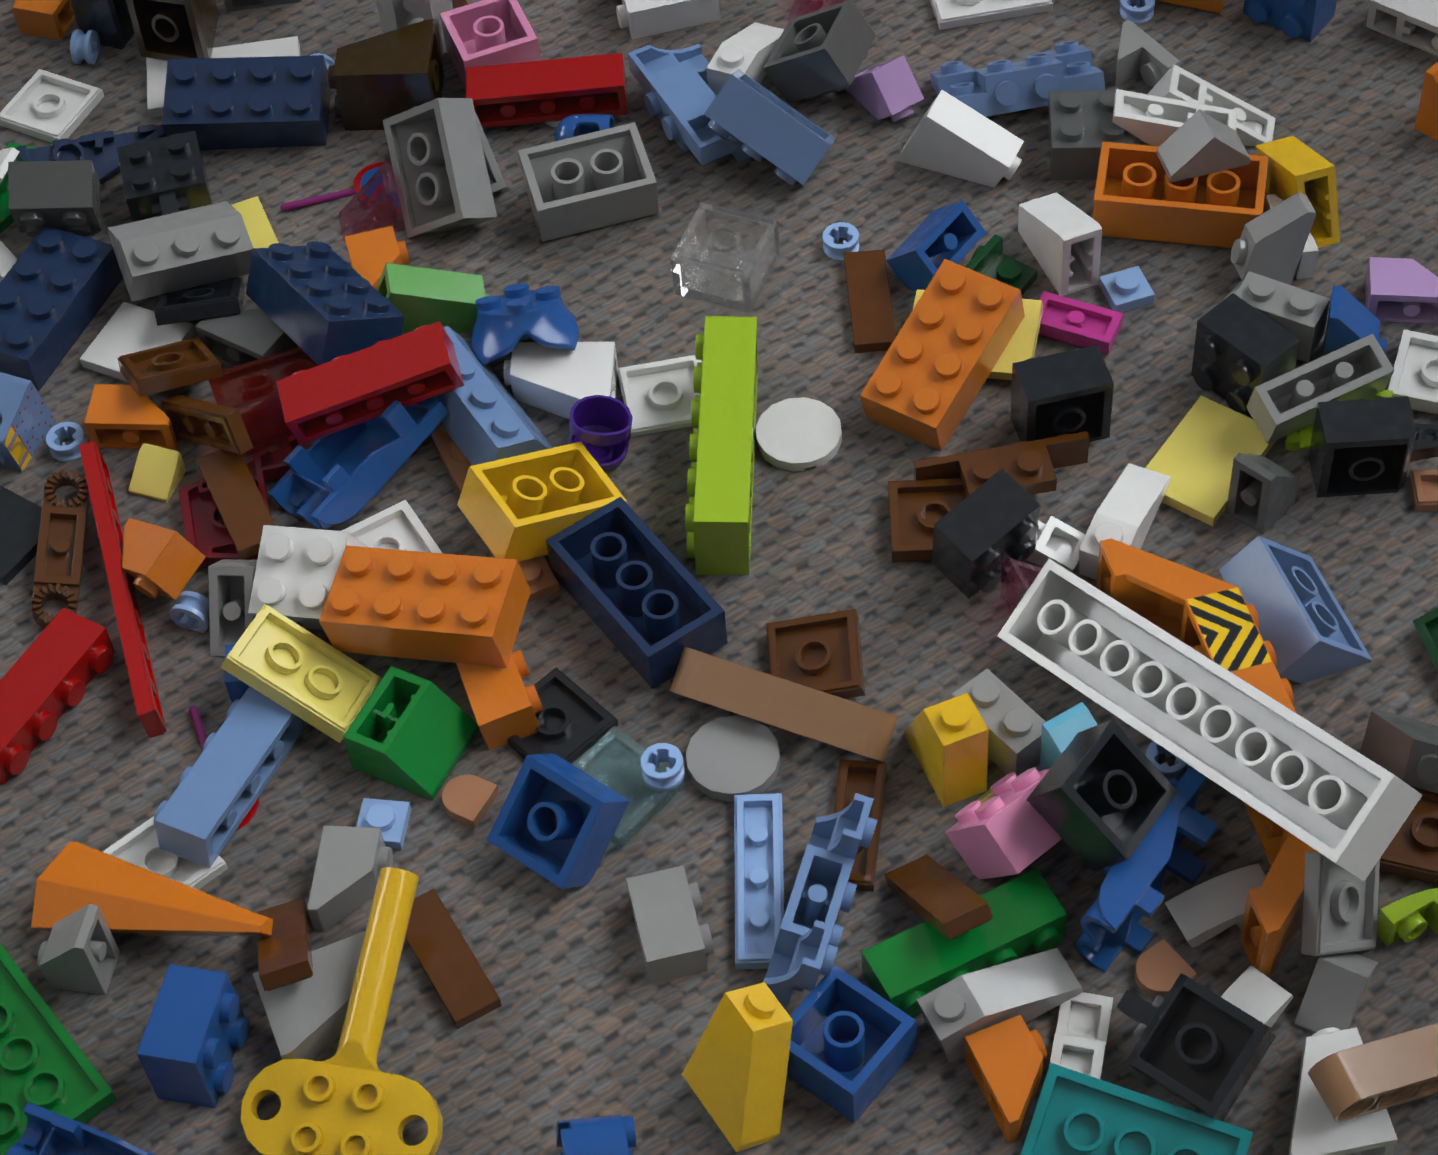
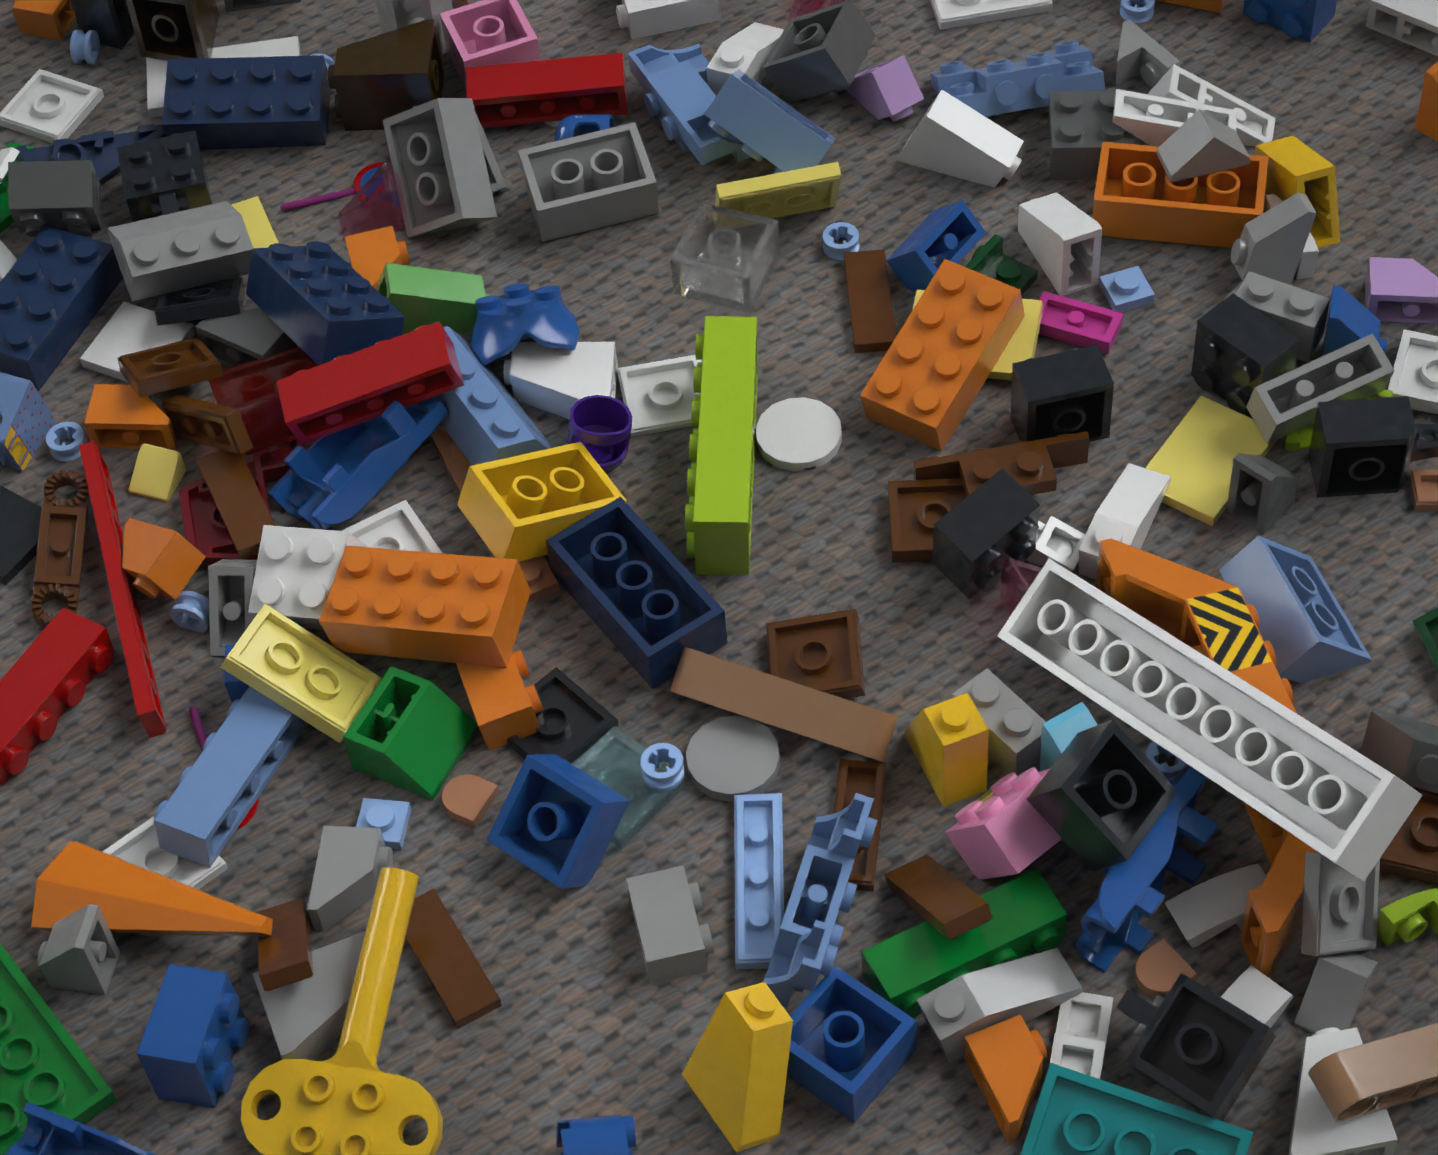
(783, 192): none -> light yellow tile

